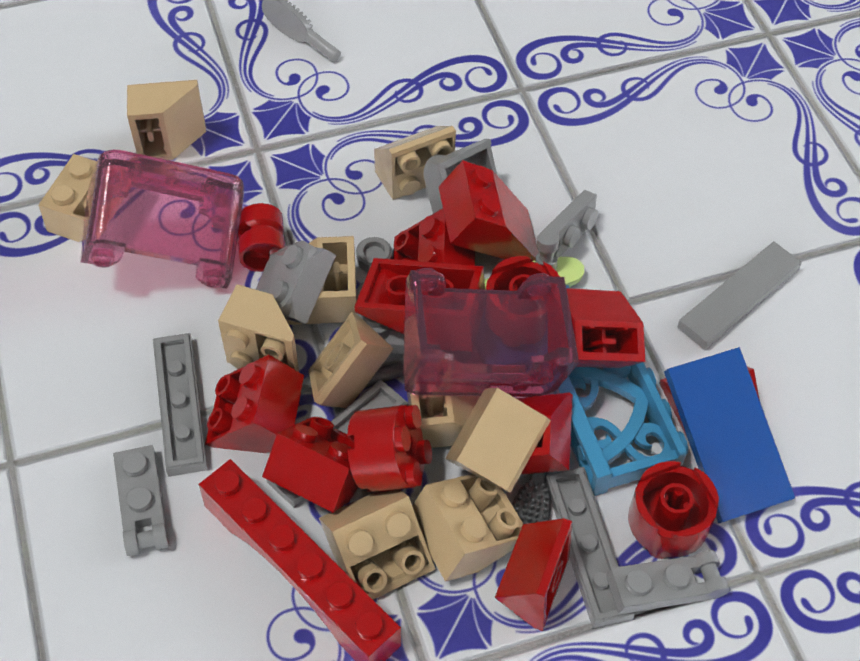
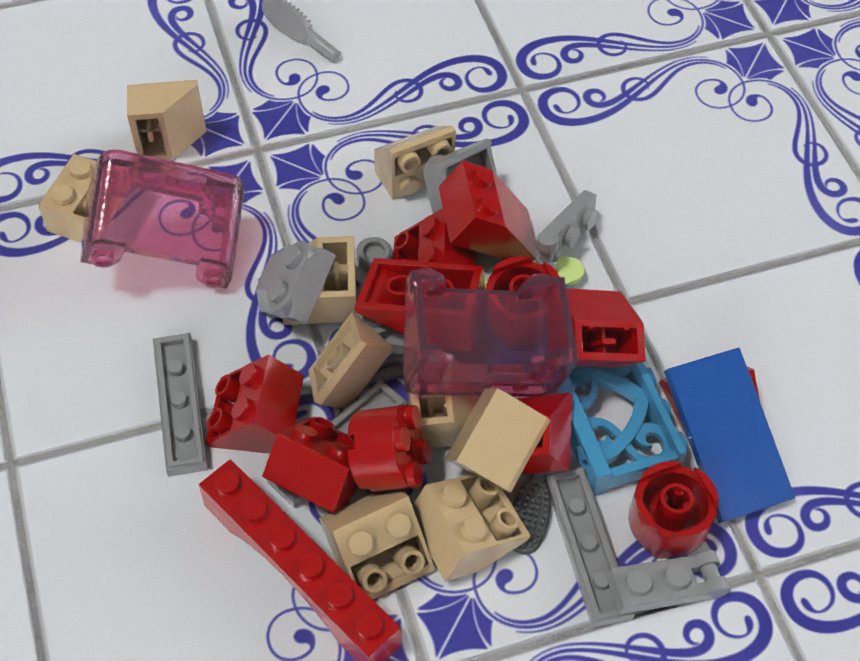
(140, 499): light grey plate -> none
(254, 328): tan slope -> none
(259, 235): red wheel -> none
(536, 570): red slope -> none
(739, 295): light grey tile -> none

